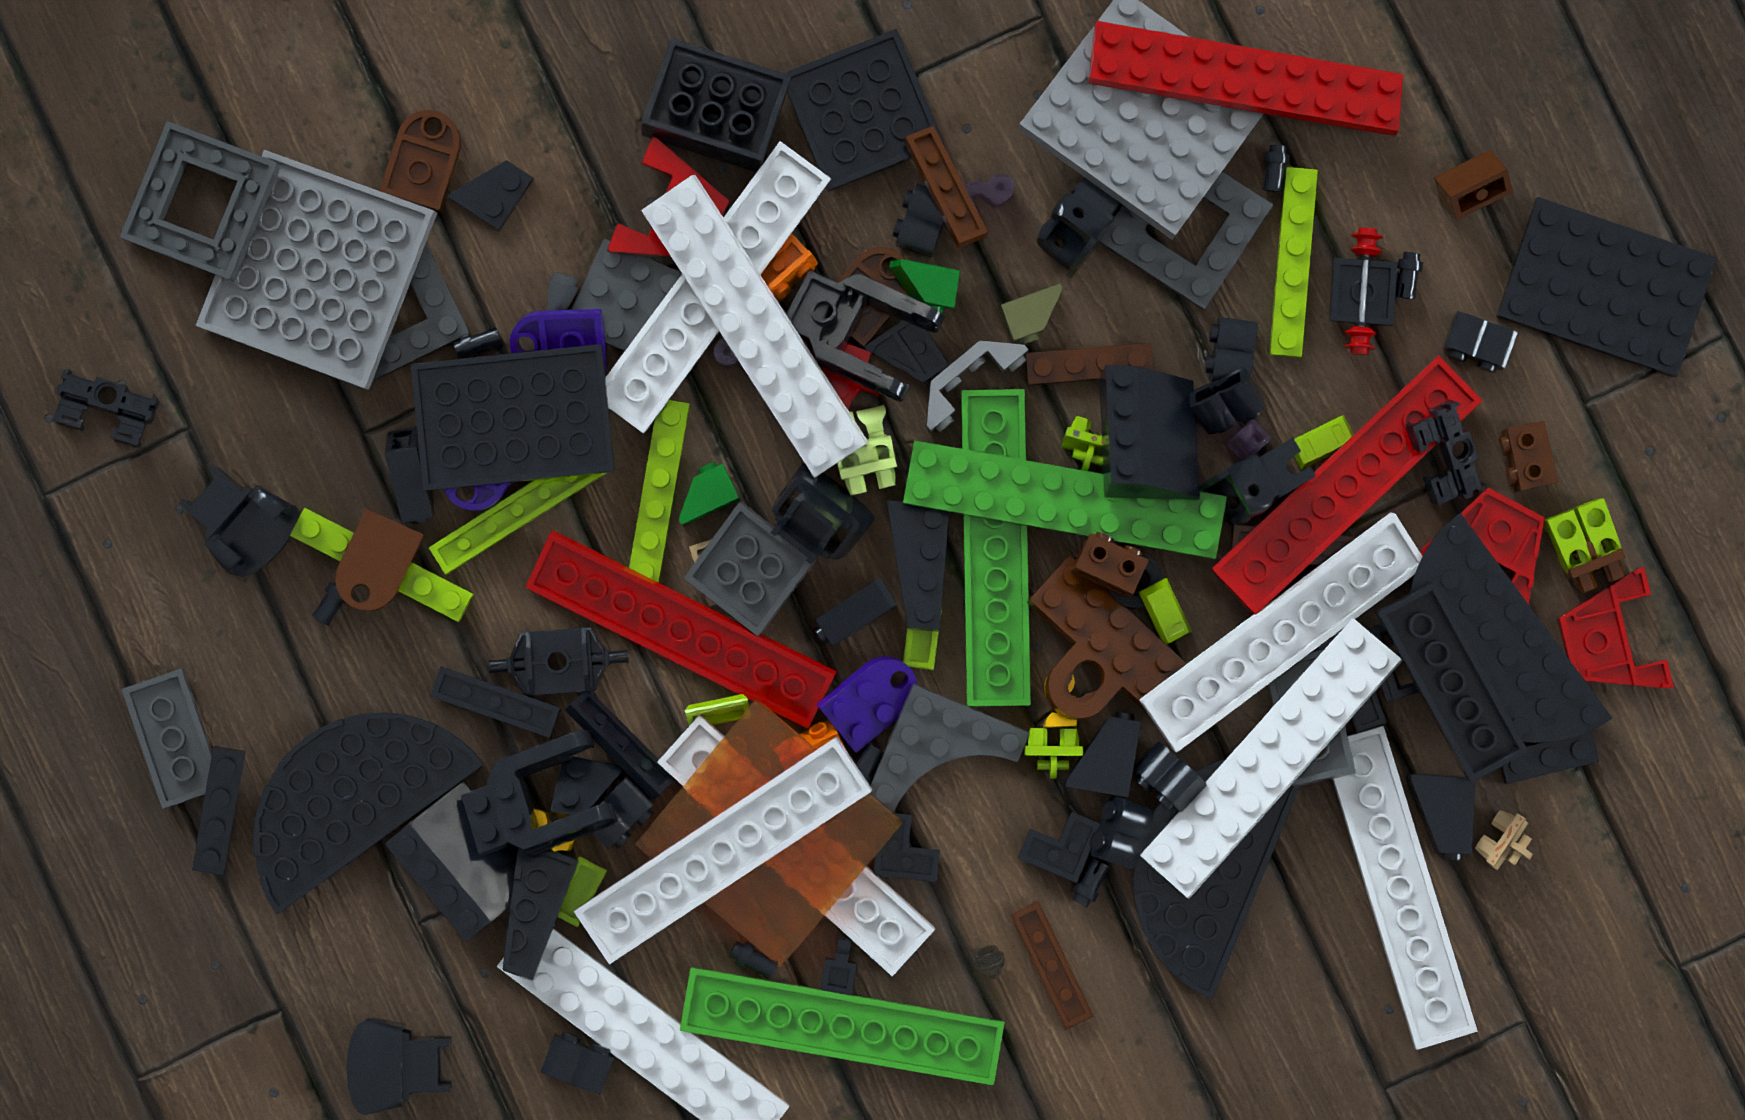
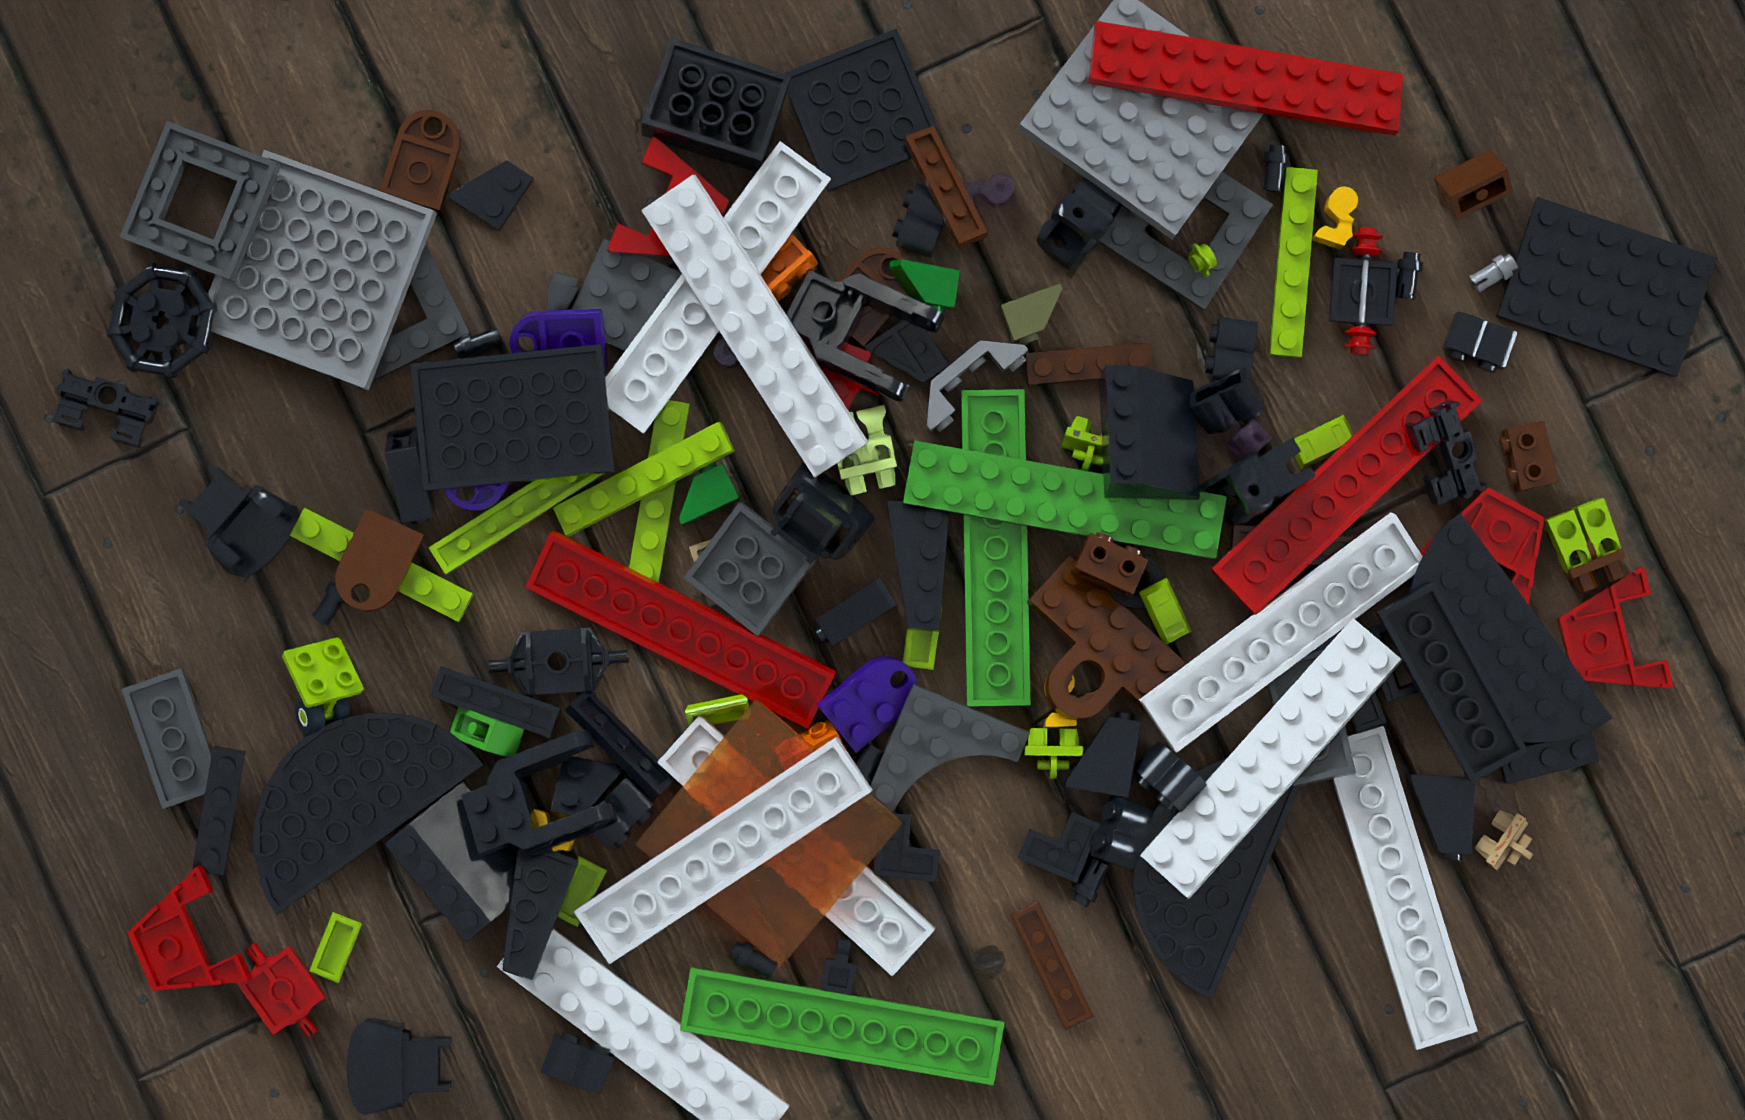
(144, 320): none -> black plate
(171, 947): none -> red wing
(282, 990): none -> red plate
(323, 681): none -> lime plate
(335, 947): none -> lime tile
(486, 732): none -> bright green slope
(643, 479): none -> lime plate
(1202, 259): none -> lime plate
(1338, 208): none -> yellow leg
(1500, 269): none -> light grey animal

